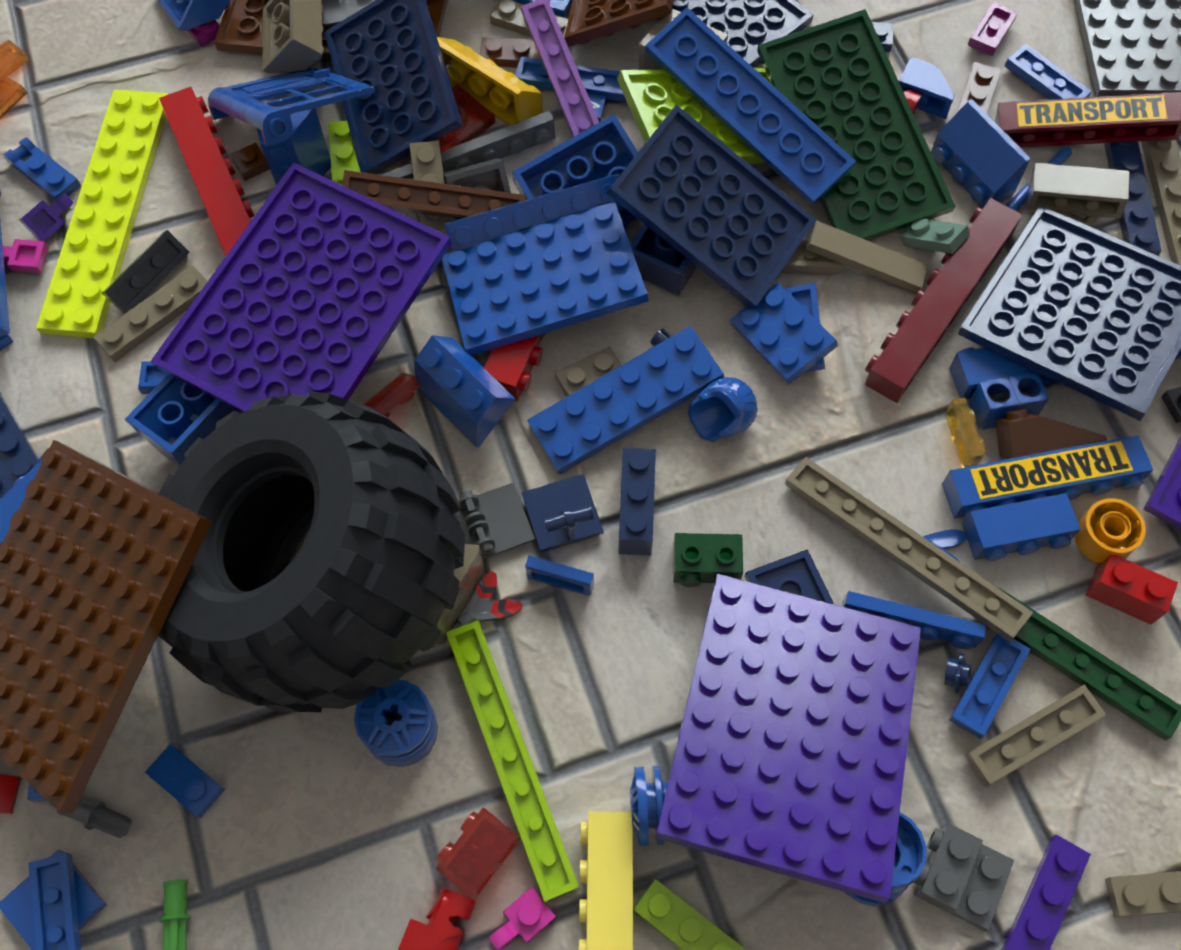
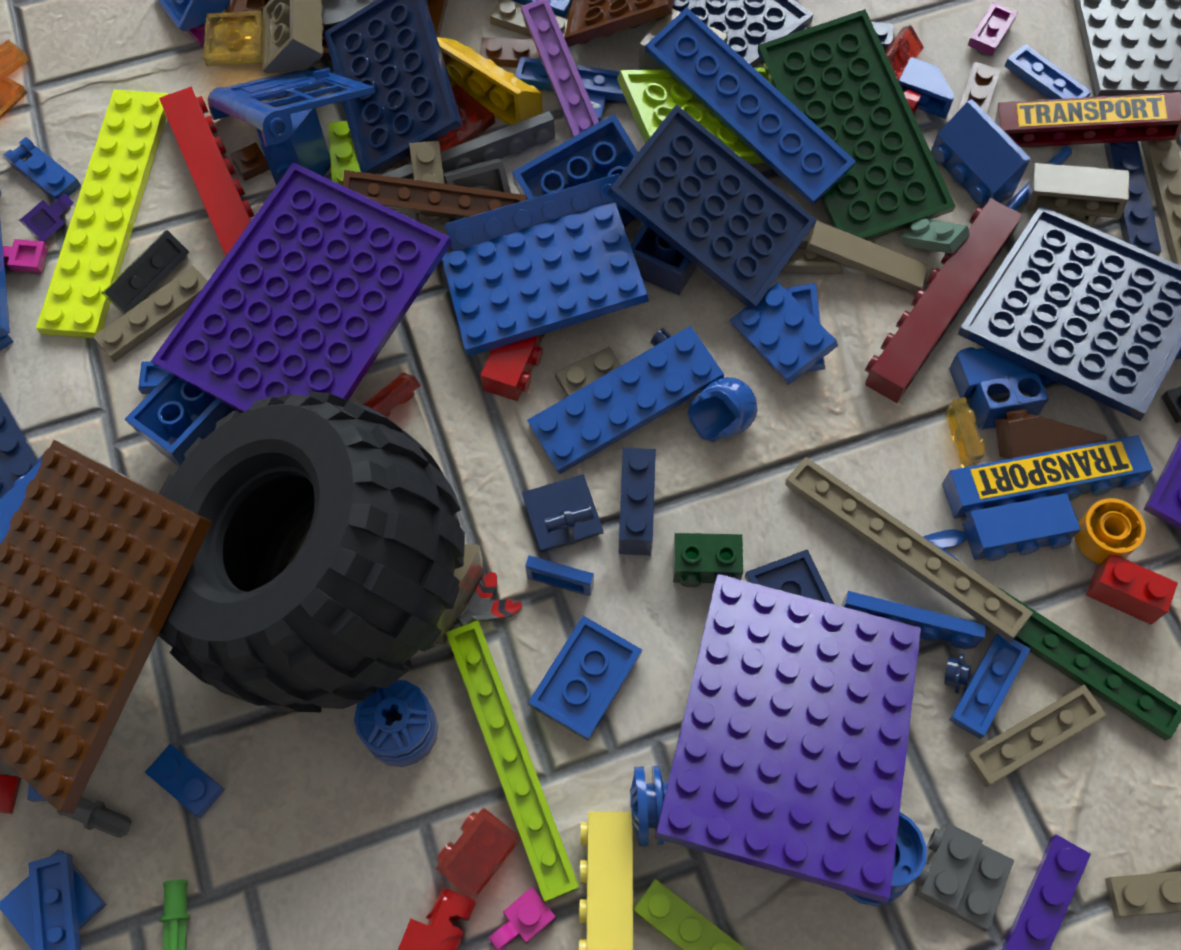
(233, 38): none -> clear yellow plate
(461, 388): blue slope -> none
(494, 520): dark grey hinge -> none
(585, 678): none -> blue plate
(902, 48): none -> clear red plate

